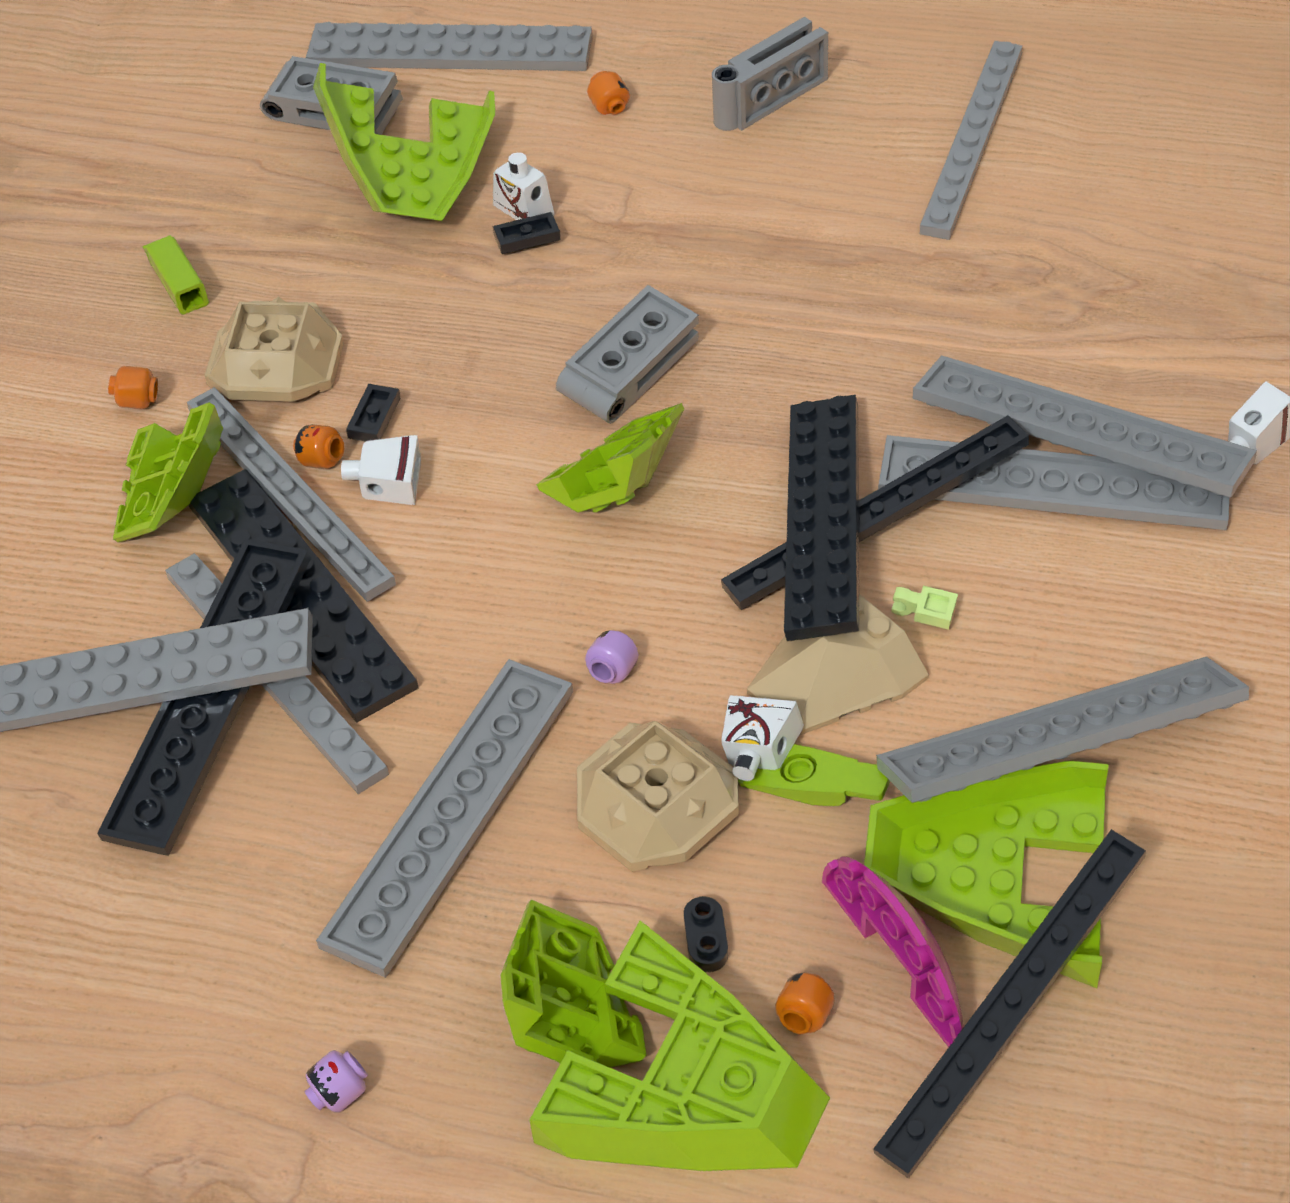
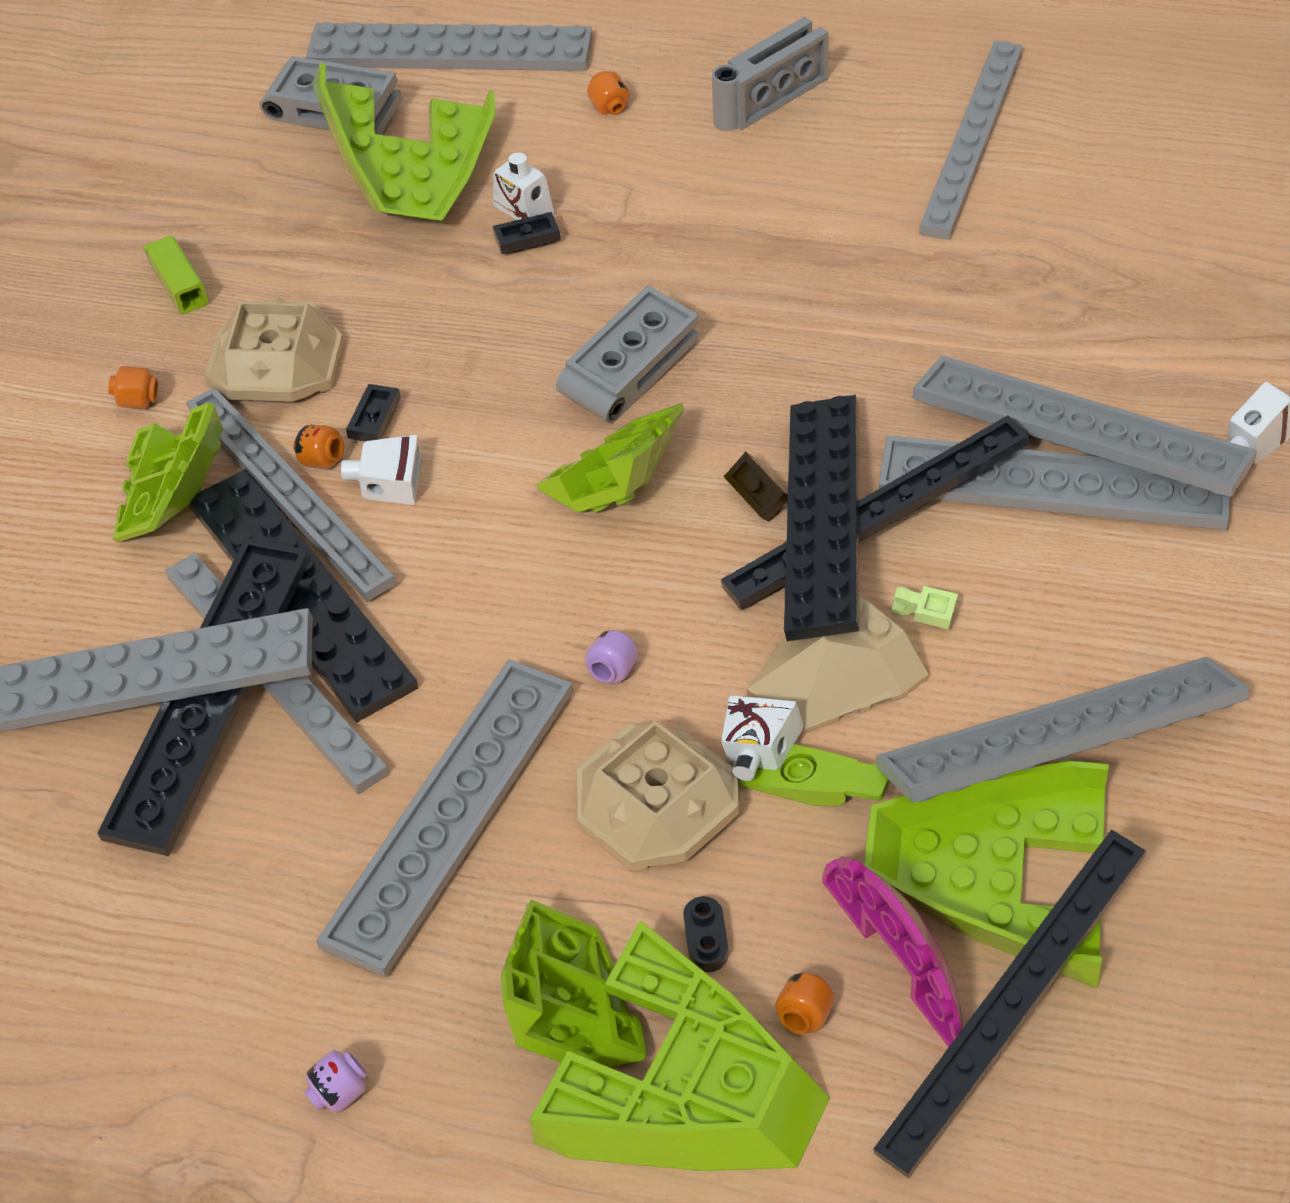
(756, 486): none -> dark brown plate

